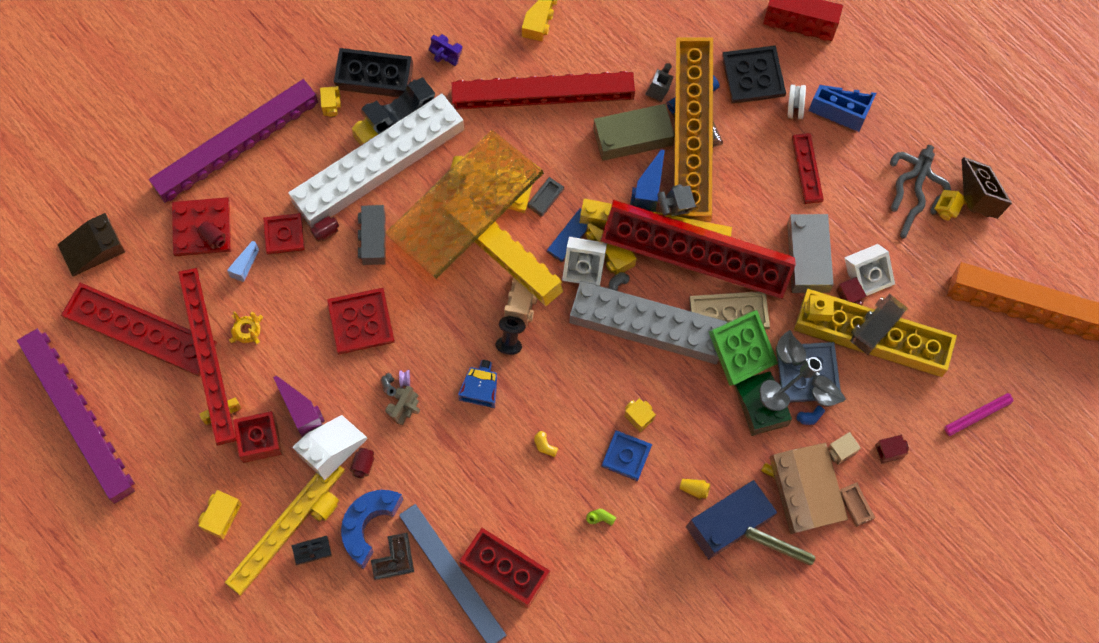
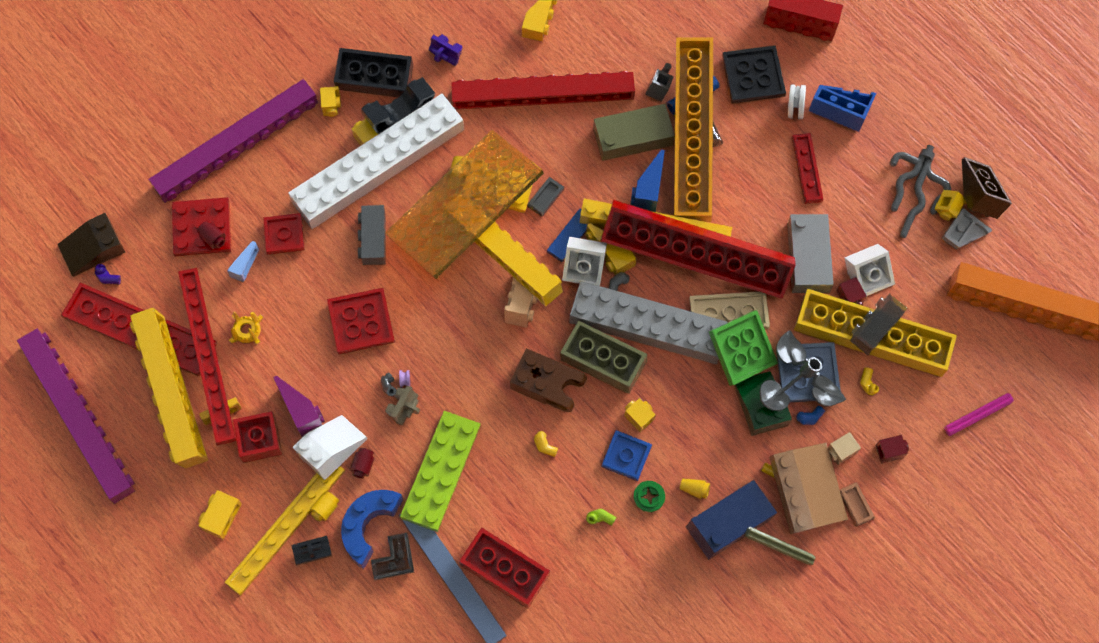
(104, 276): none -> dark purple arm
(168, 388): none -> yellow brick
(325, 228): dark red brick -> none
(440, 471): none -> lime plate
(480, 386): blue torso -> none
(509, 342): black hose -> none
(549, 384): none -> reddish brown brick
(603, 357): none -> olive brick
(654, 489): none -> green gear
(678, 200): dark grey brick -> none
(819, 308): yellow brick -> none
(866, 383): none -> yellow arm
(965, 230): none -> light grey wing

